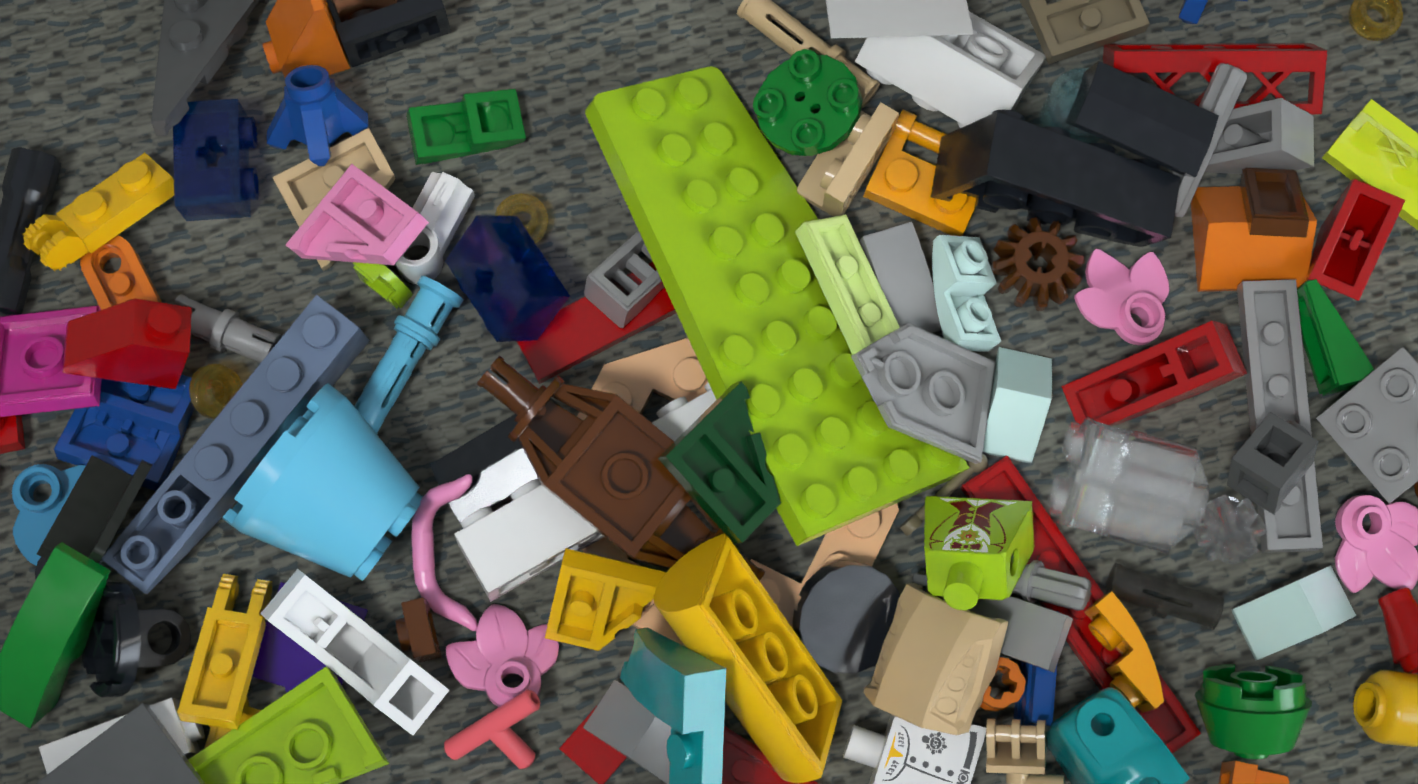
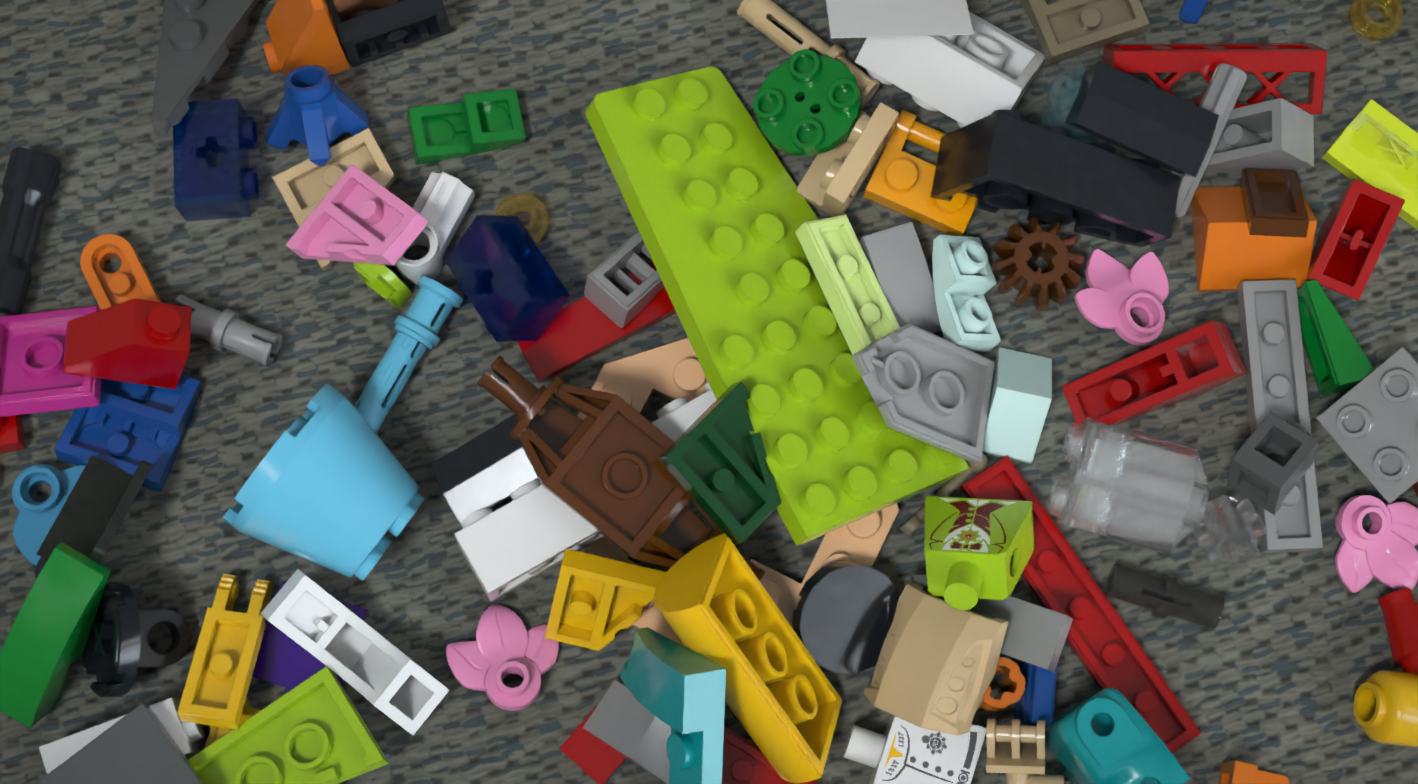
(100, 213): yellow hinge -> none
(225, 383): clear yellow plate -> none
(227, 453): sand blue slope -> none
(418, 630): reddish brown plate -> none
(423, 551): bright pink animal -> none
(497, 728): coral piece -> none
(1053, 587): light grey axle -> none
(1135, 669): light orange slope -> none
(1253, 710): green cone -> none
(1293, 613): light aqua slope -> none

